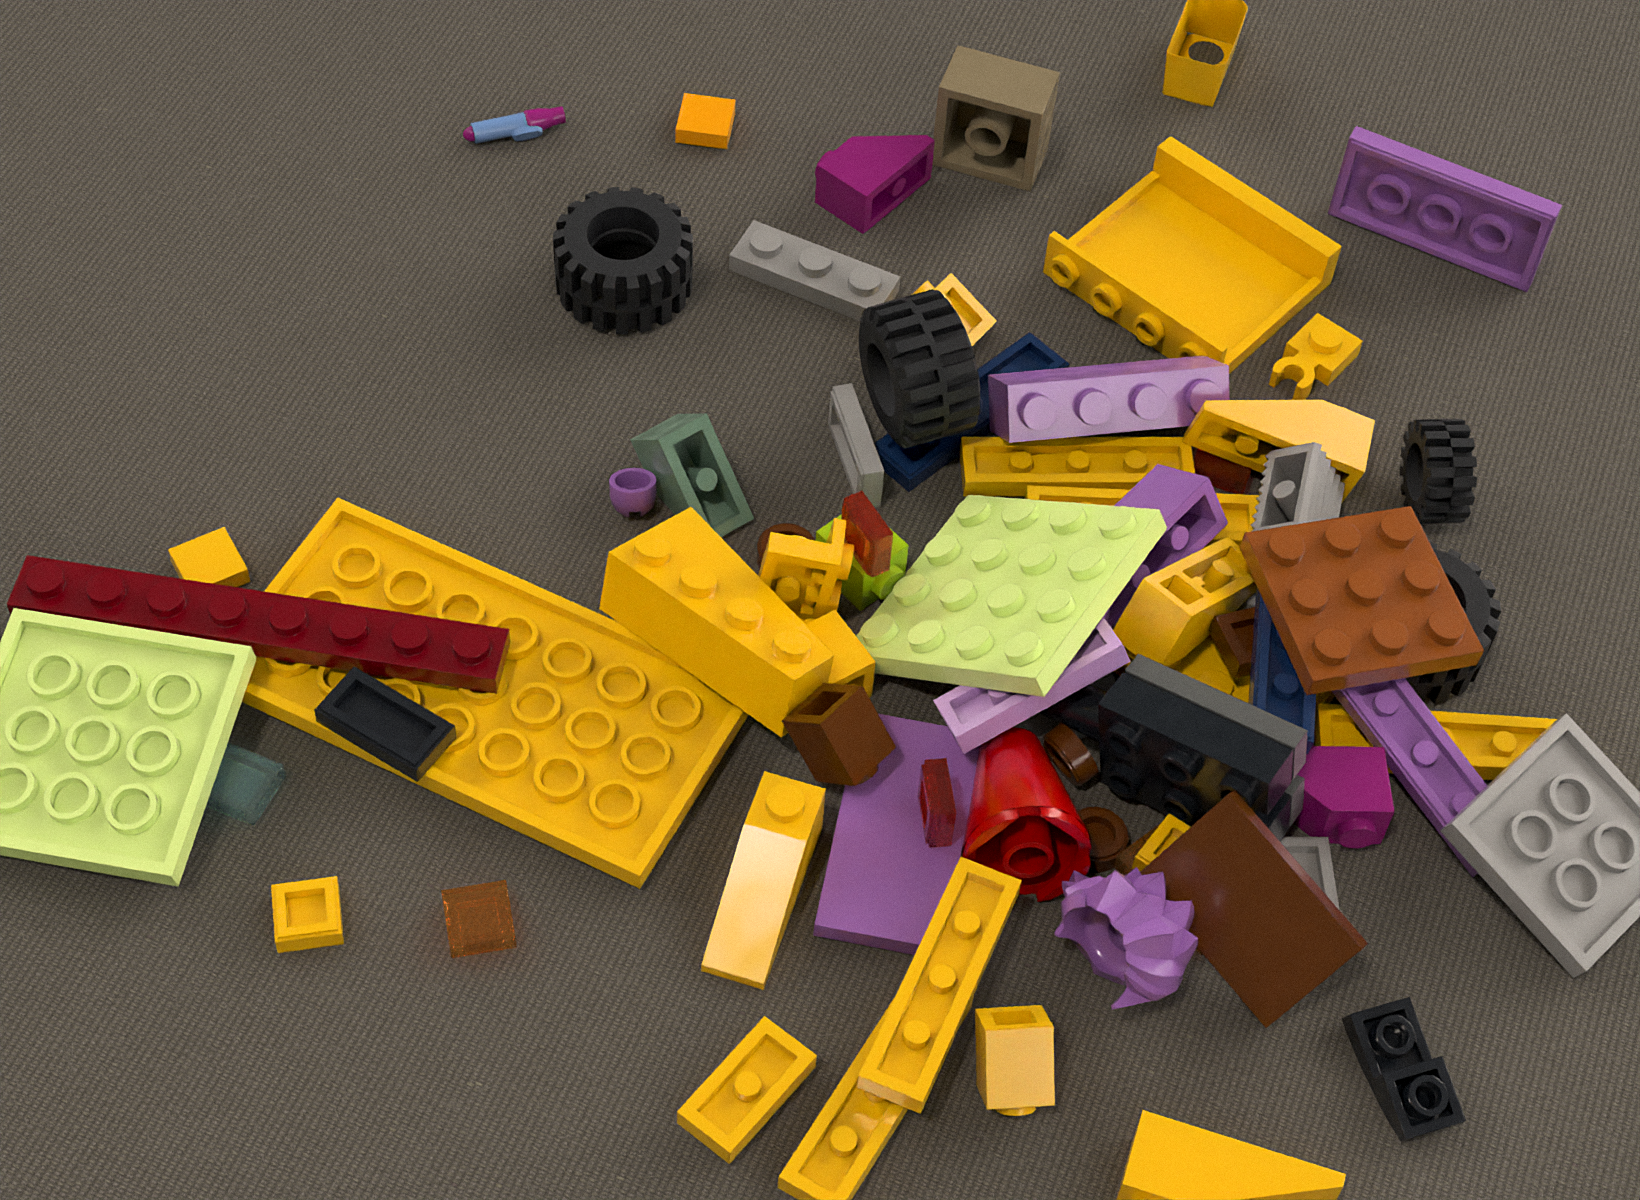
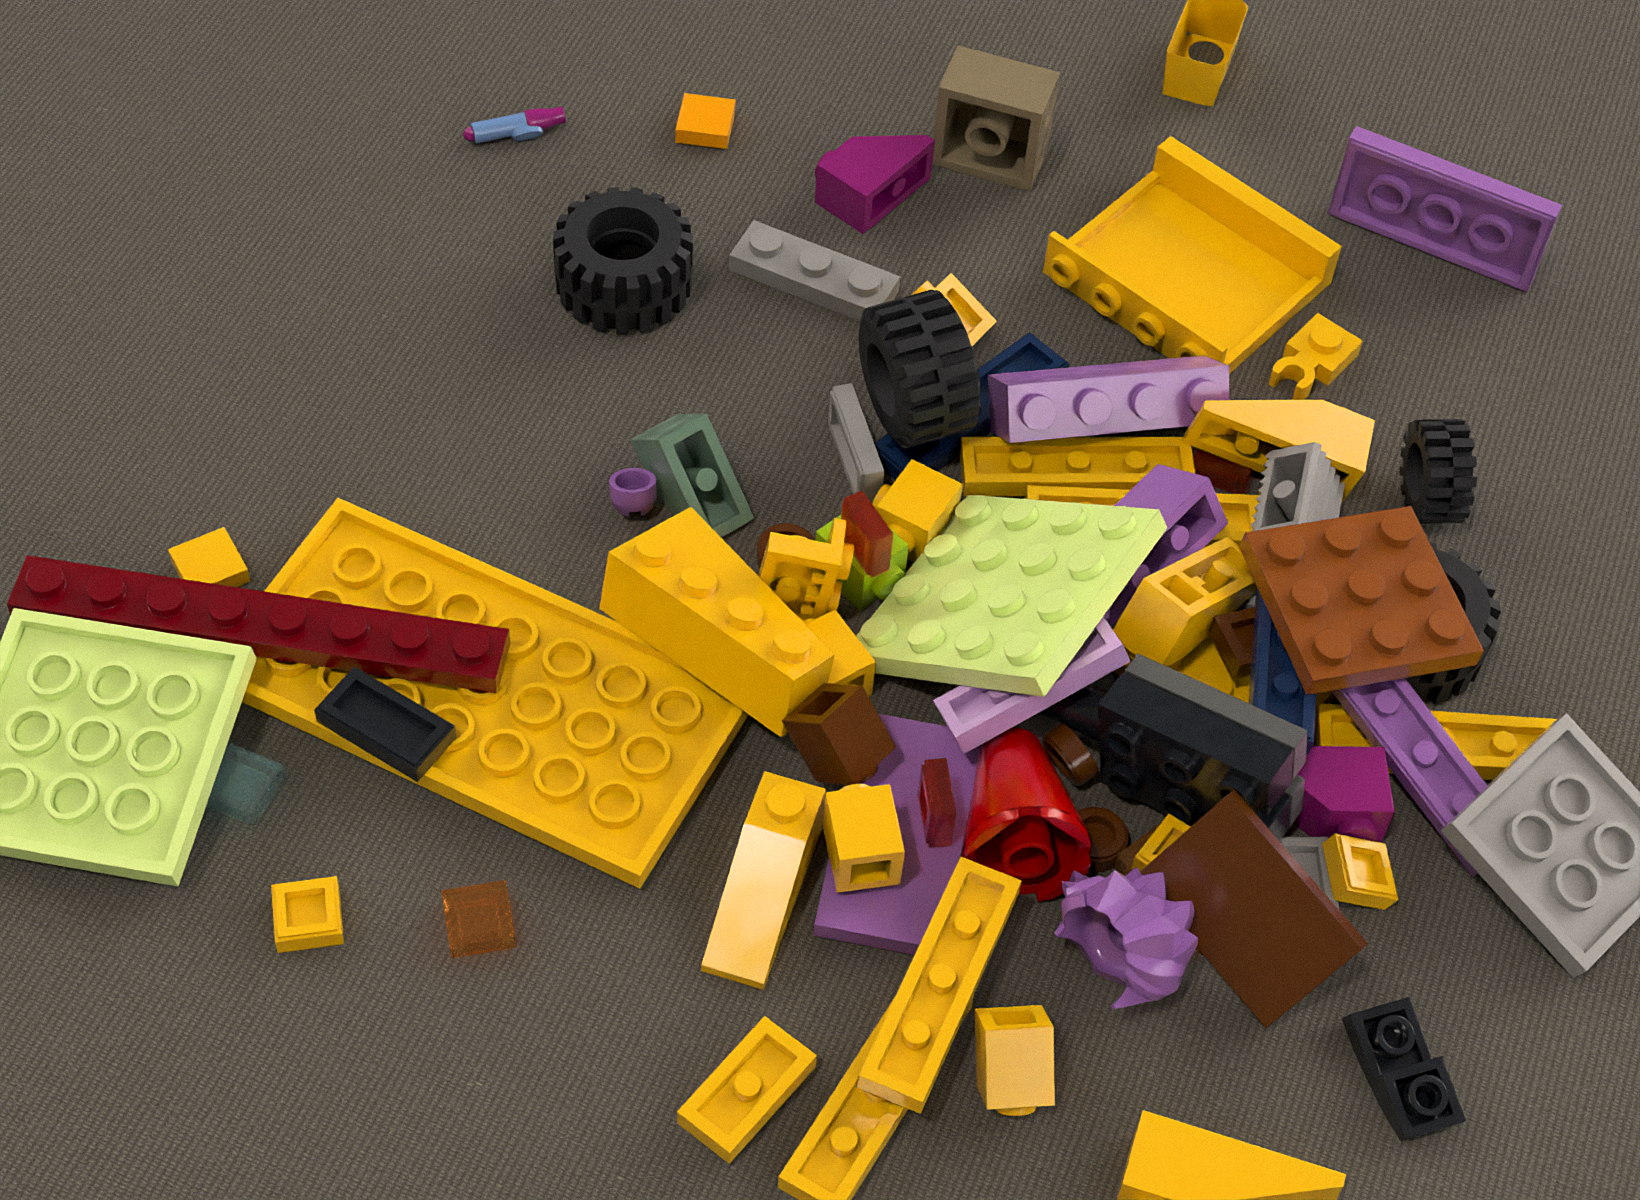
(863, 837): none -> yellow brick
(918, 505): none -> yellow brick
(1359, 871): none -> yellow tile

